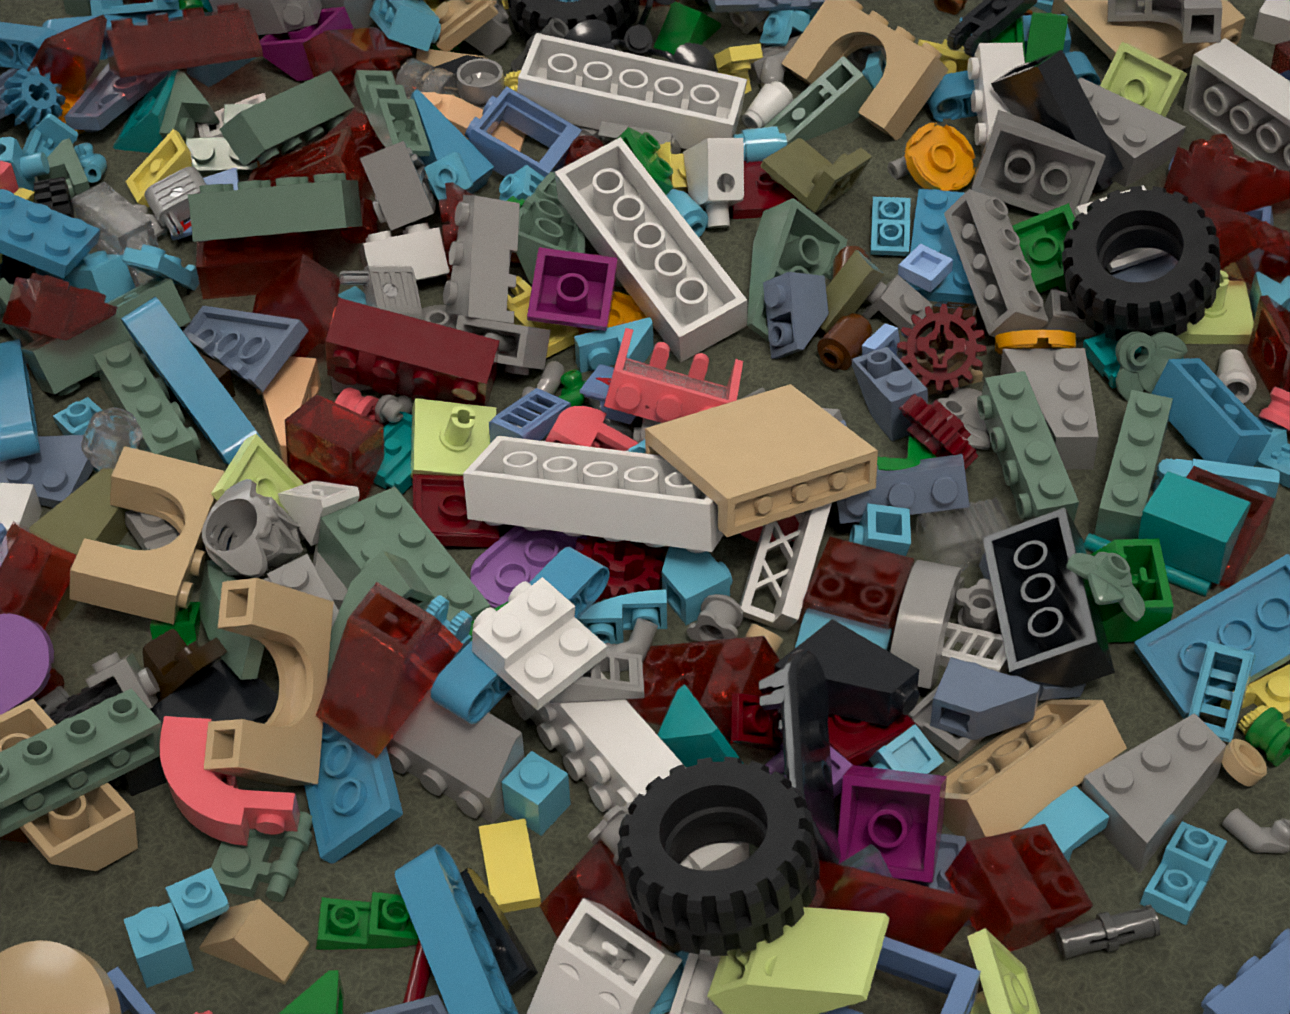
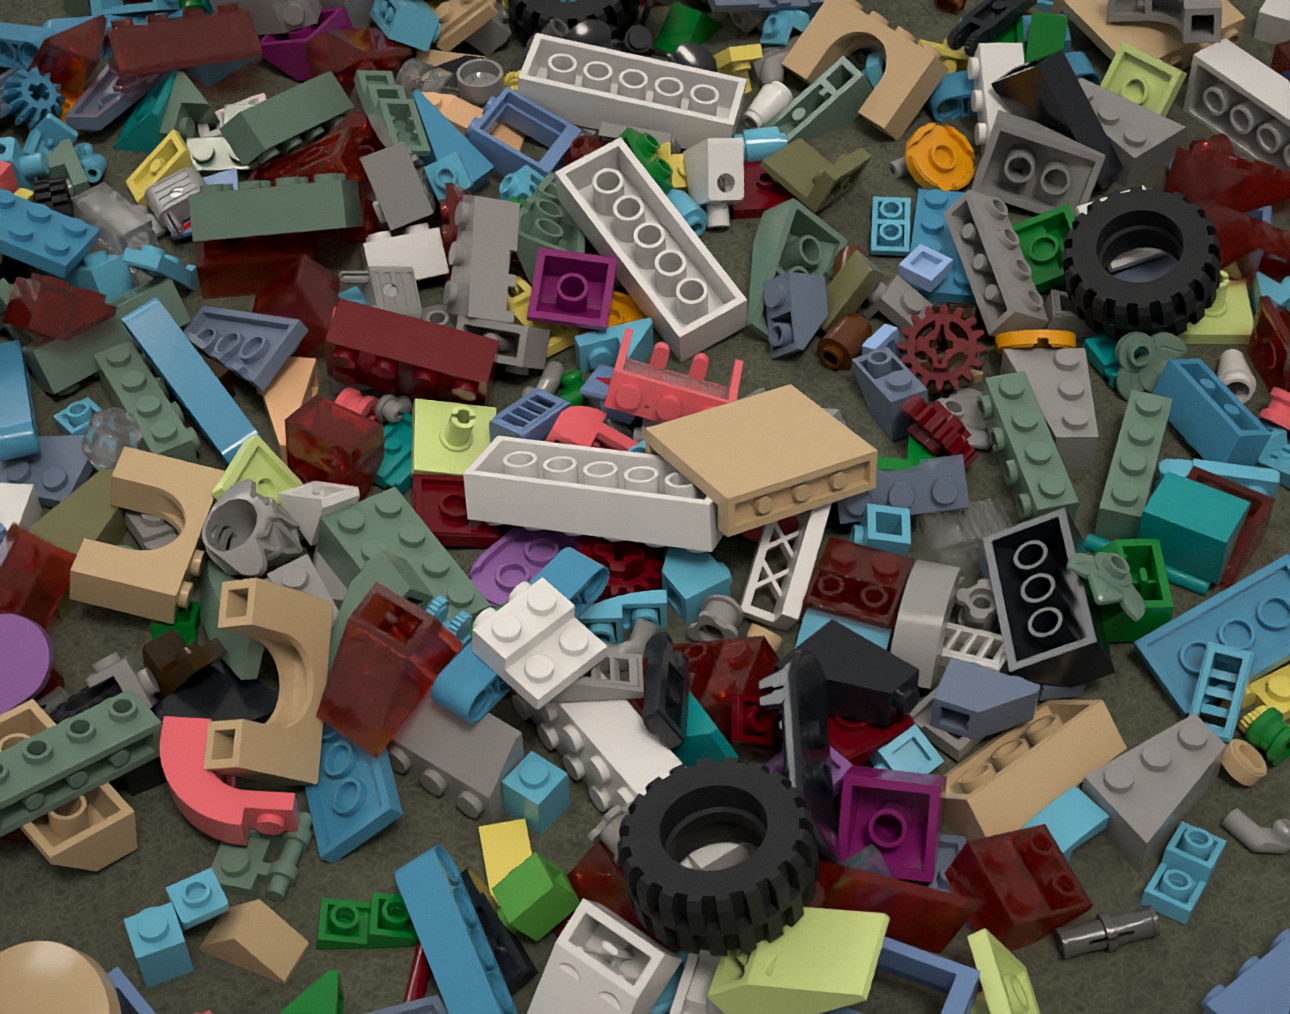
(535, 897): none -> bright green brick
(666, 690): none -> black hinge

